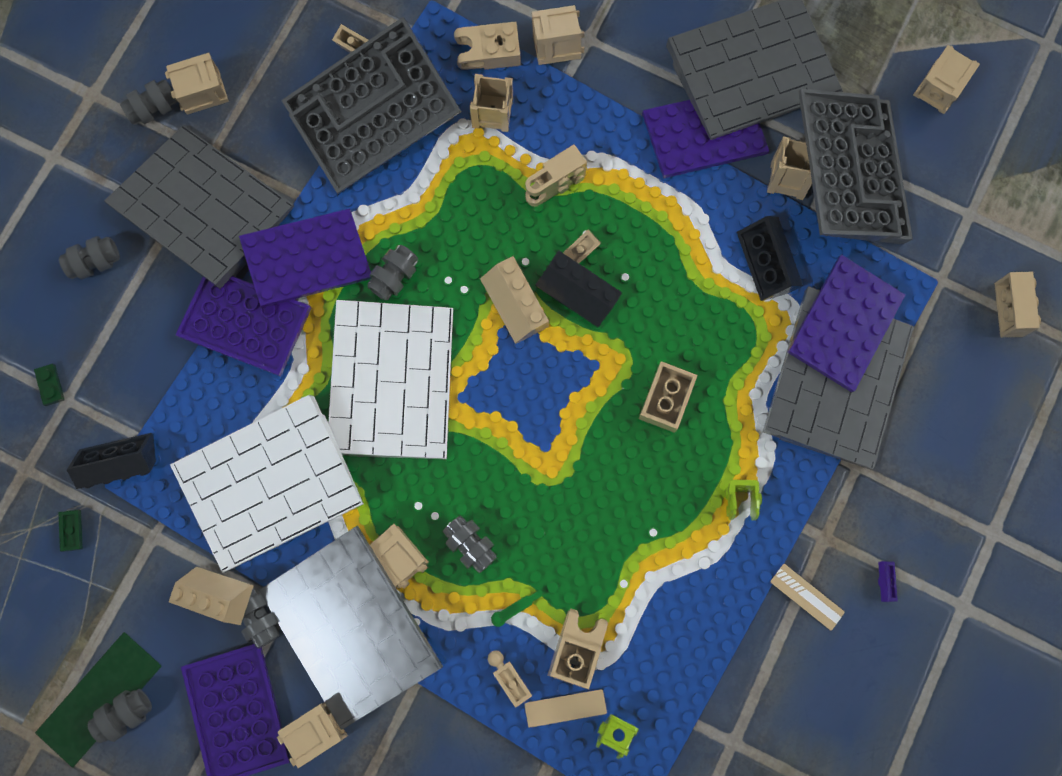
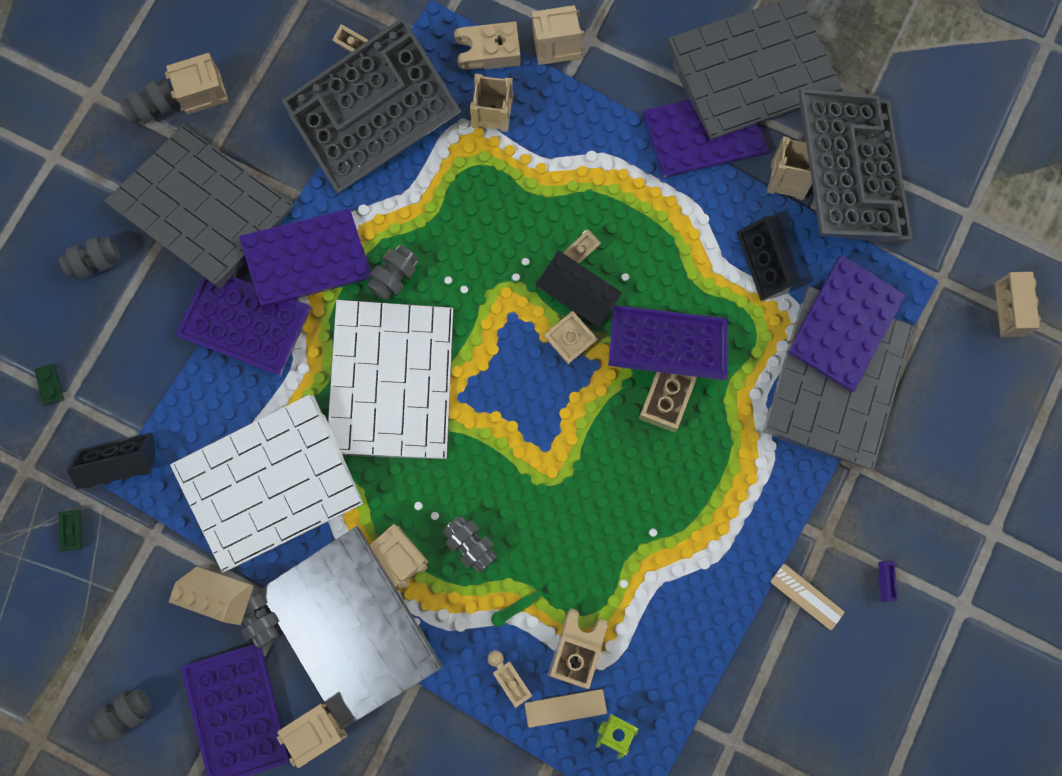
(119, 669): dark green sticker -> none
(514, 300): tan slope -> none
(556, 176): tan brick -> none
(570, 337): none -> tan plate
(669, 342): none -> dark purple plate
(743, 486): lime piece -> none
(946, 79): tan container -> none

